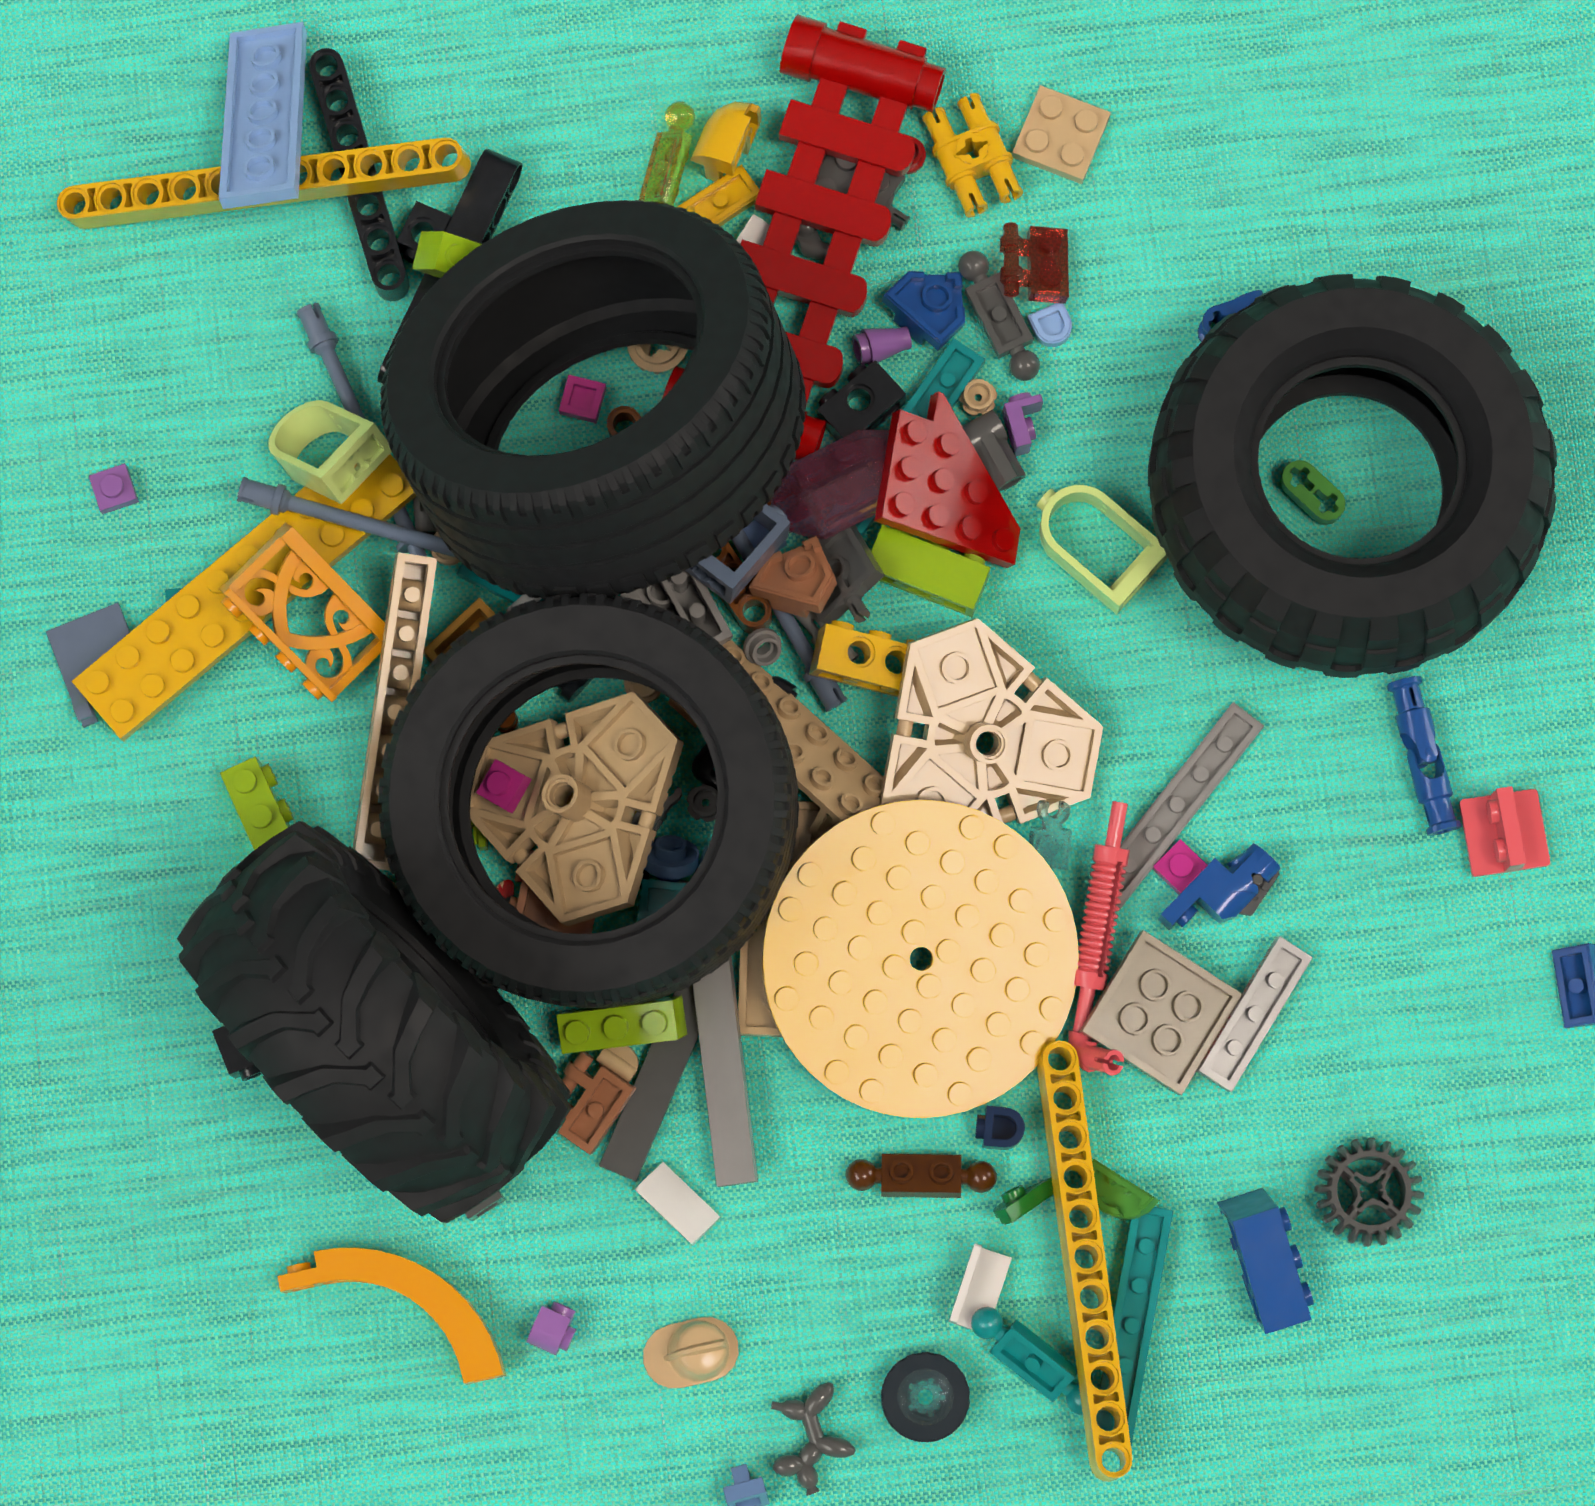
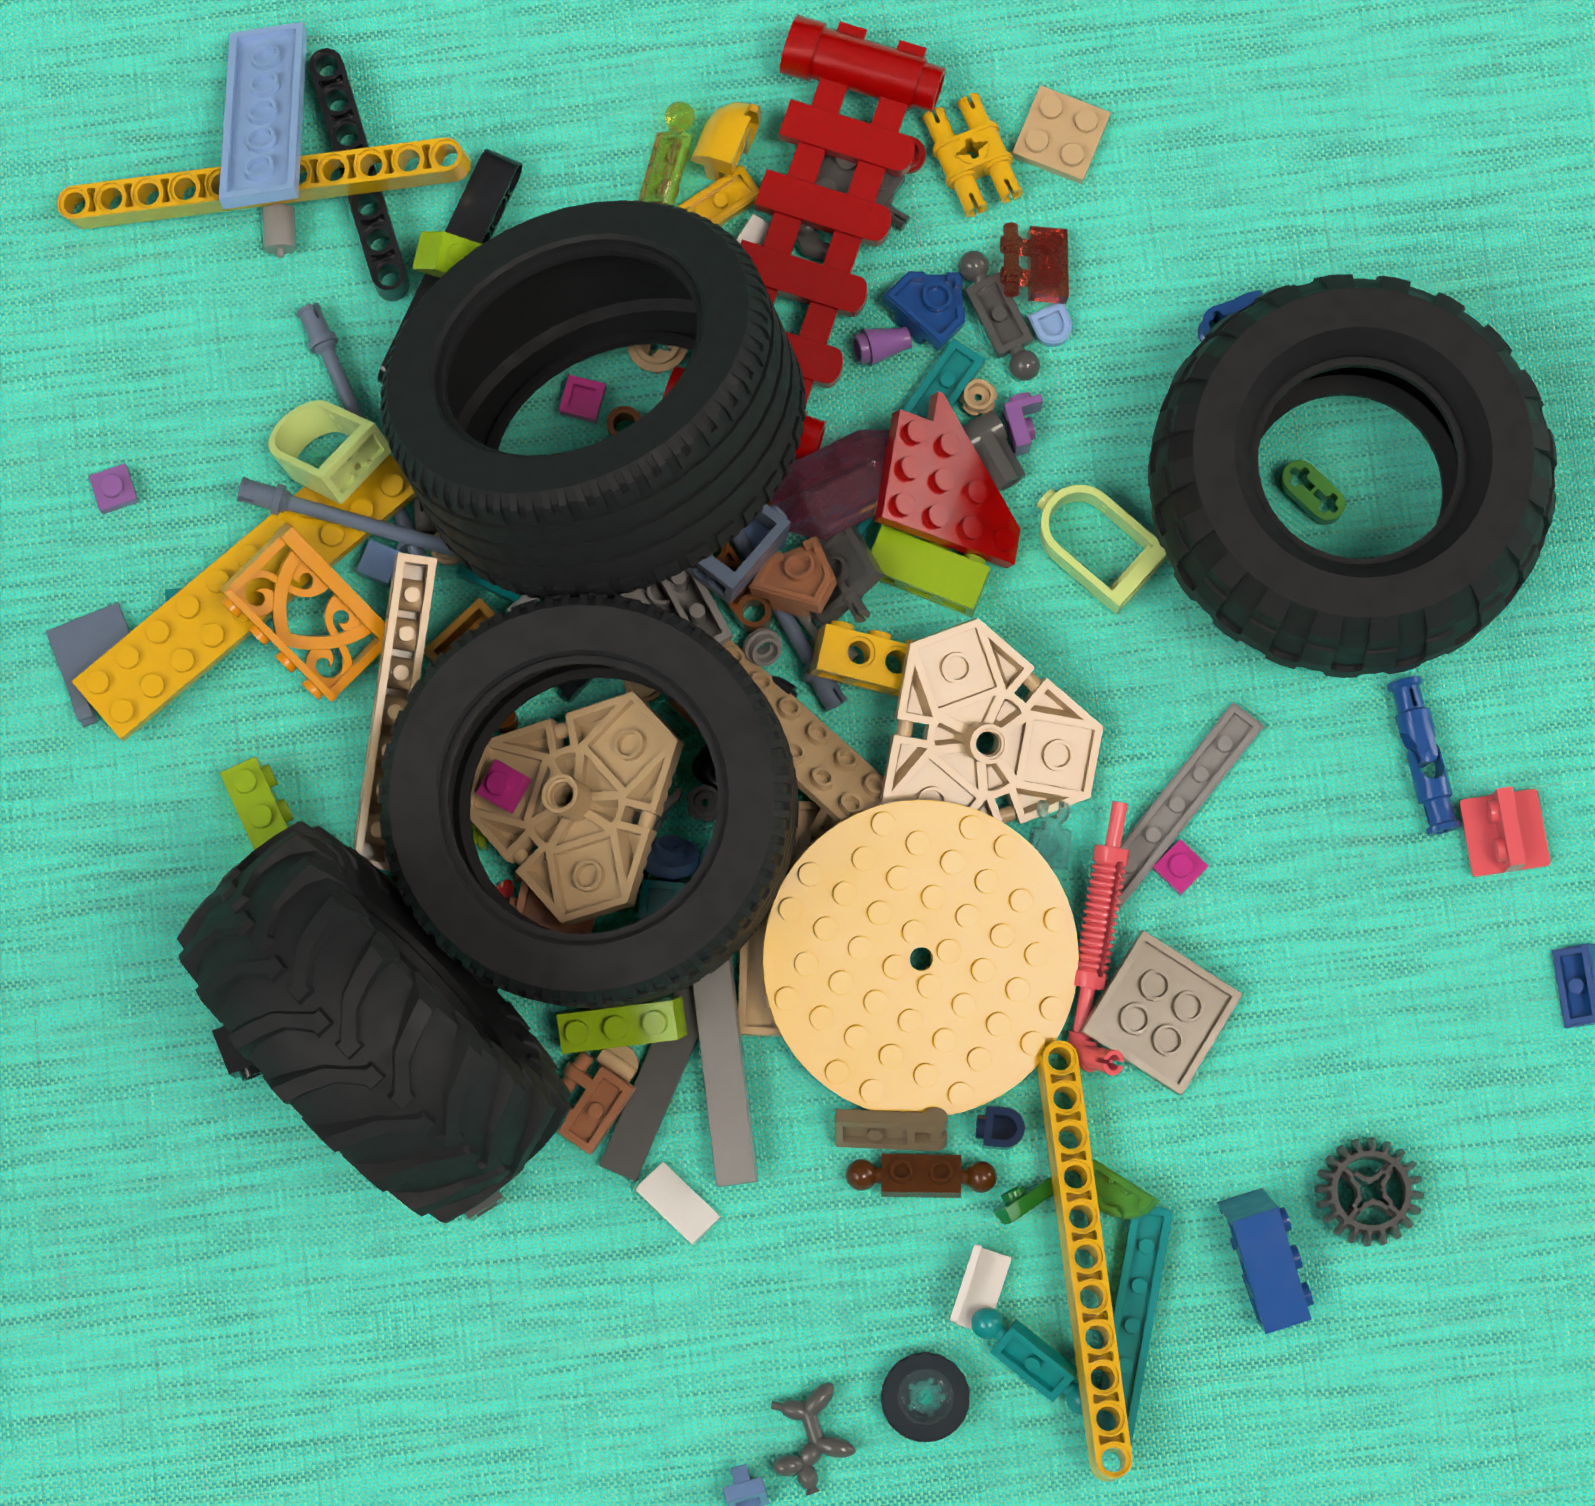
(279, 229): none -> light grey piece
(377, 563): none -> medium blue piece
(420, 219): black brick -> none
(454, 1314): light orange arch -> none
(552, 1328): medium lavender plate -> none
(690, 1352): tan piece -> none
(866, 382): black brick -> none
(891, 1129): none -> dark tan plate
(1225, 891): blue plate -> none
(1254, 1013): plate -> none

